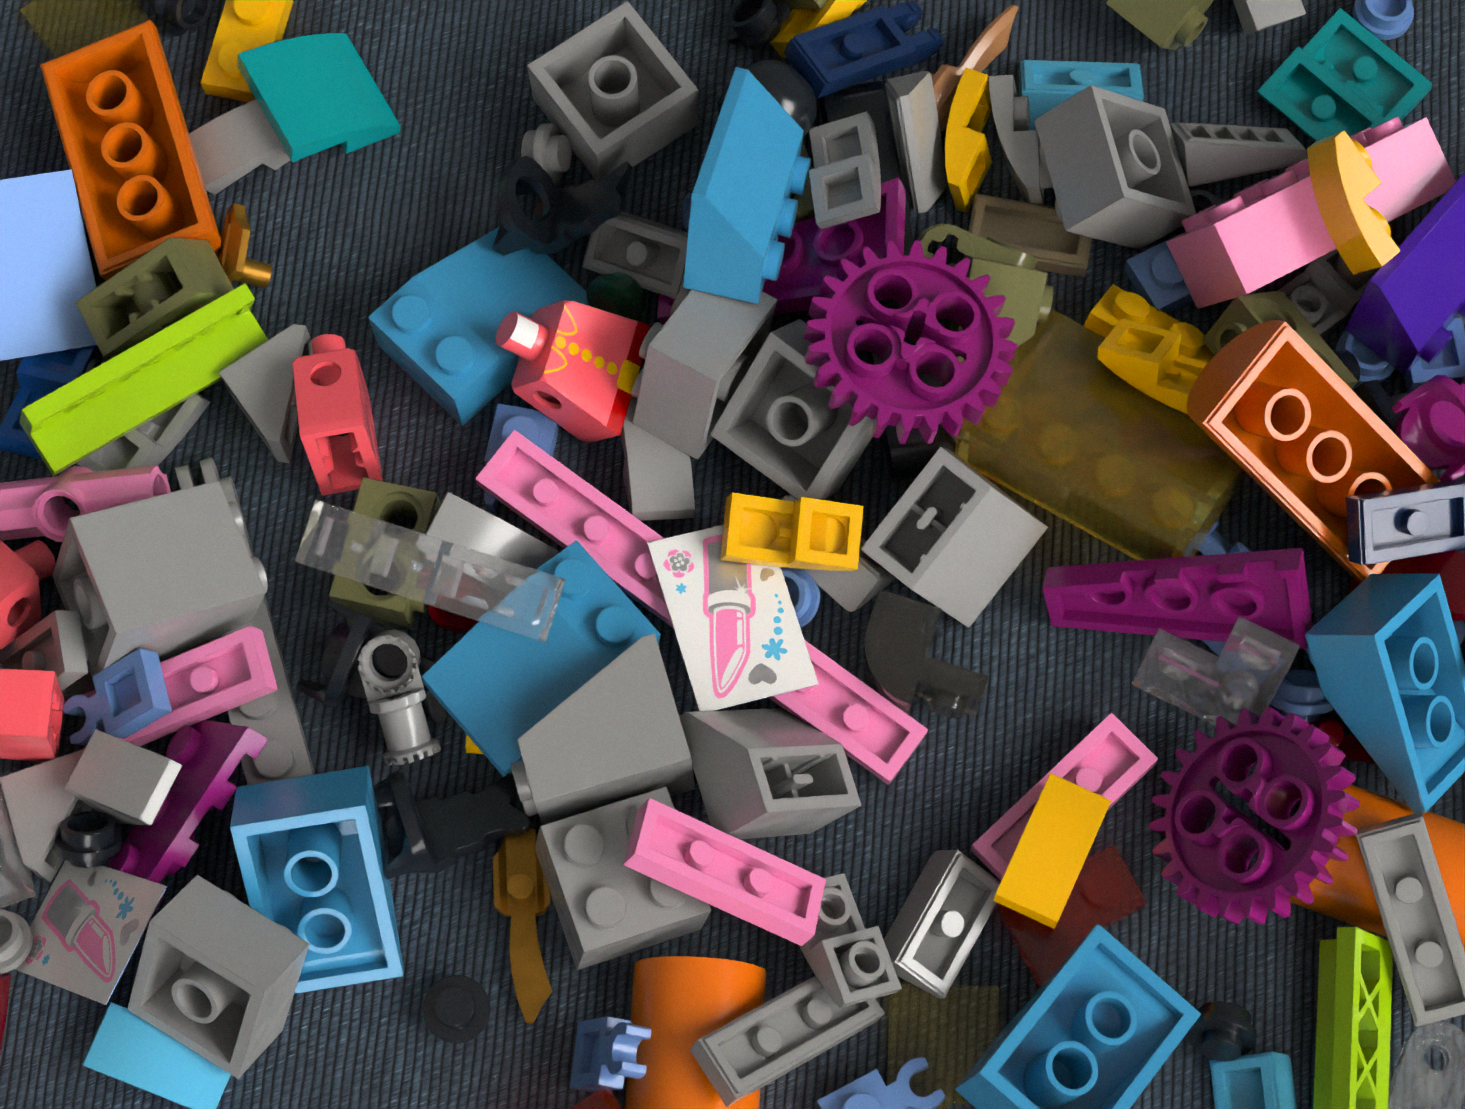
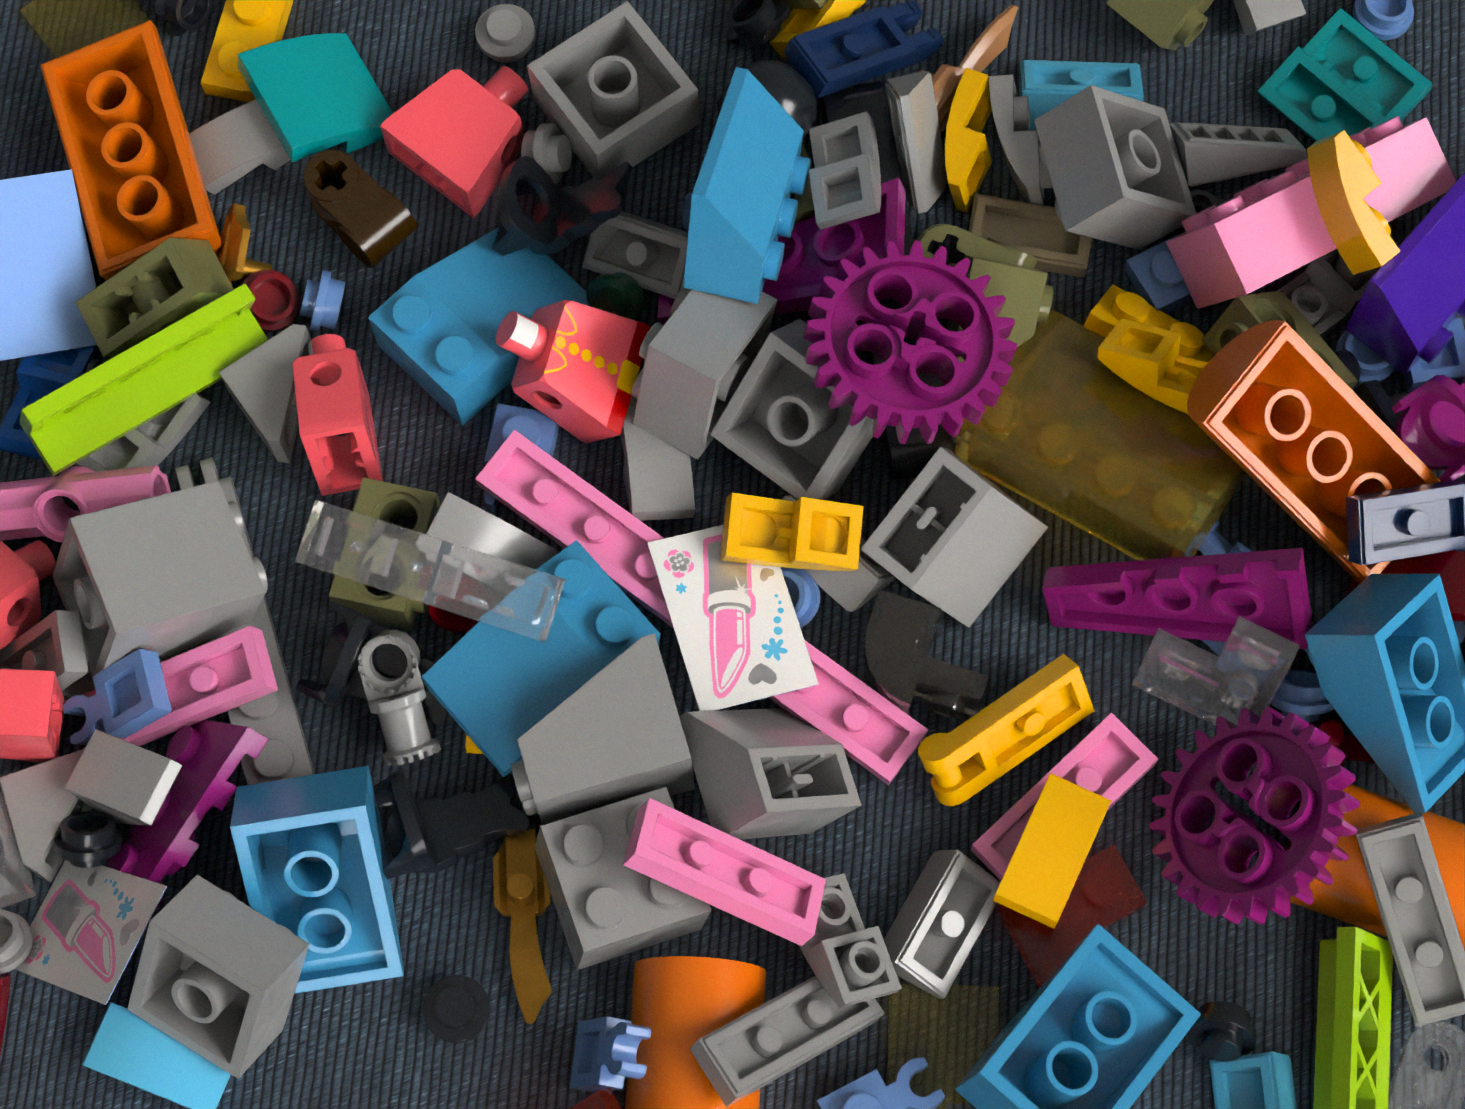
(275, 299): none -> dark red plate
(322, 301): none -> medium blue plate
(360, 213): none -> dark brown piece
(460, 134): none -> coral torso
(505, 33): none -> light grey plate
(1005, 732): none -> yellow plate

